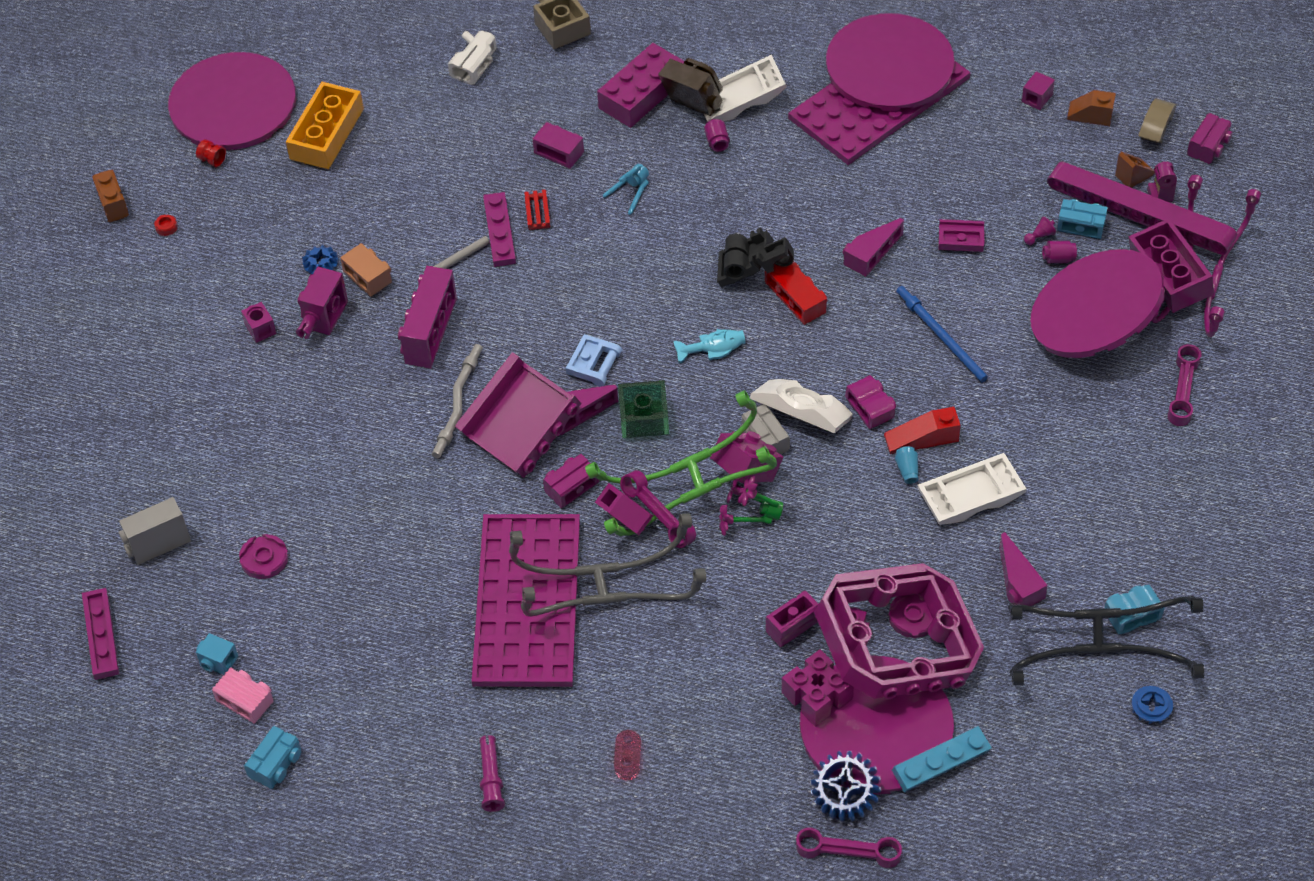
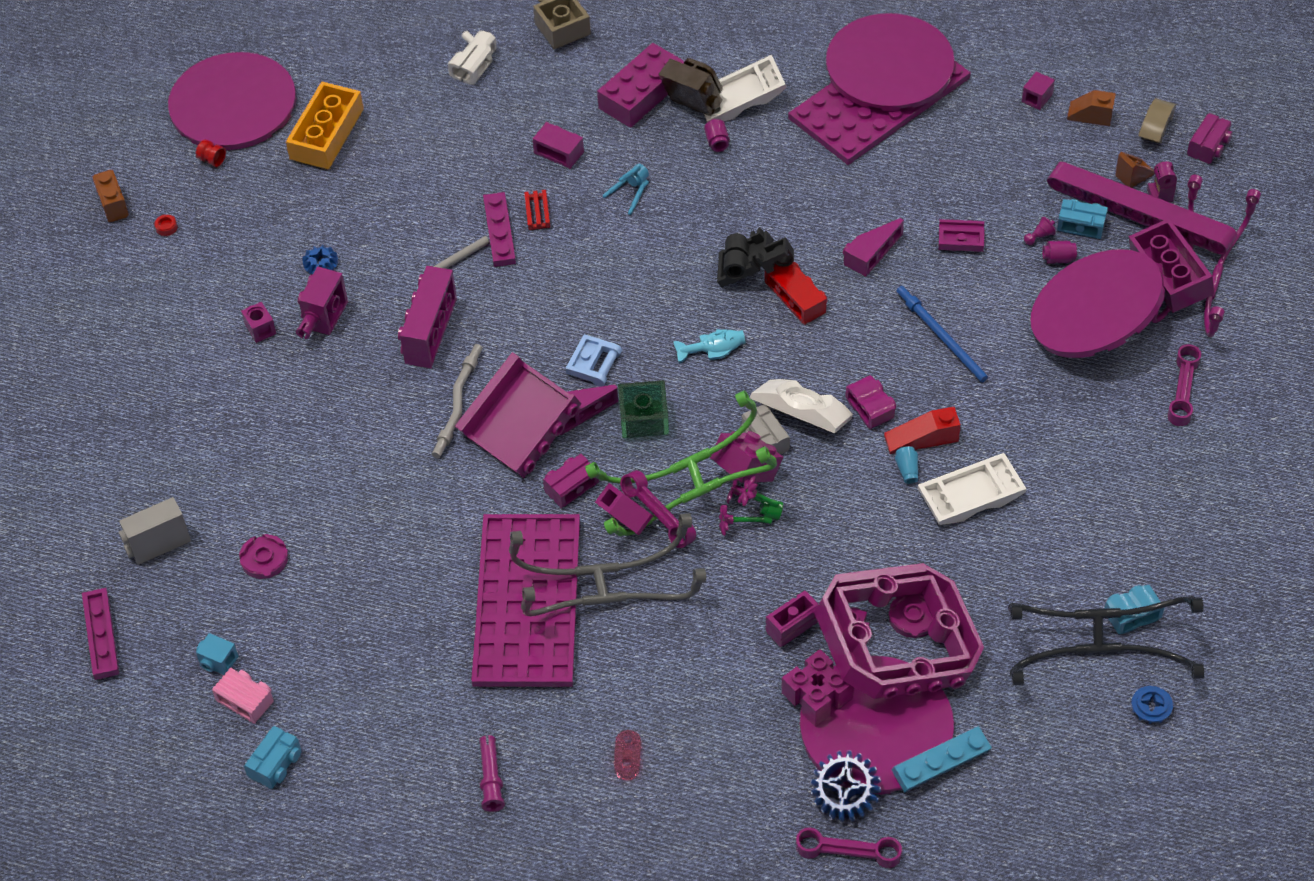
(366, 269): nougat brick -> none
(1020, 577): magenta slope -> none

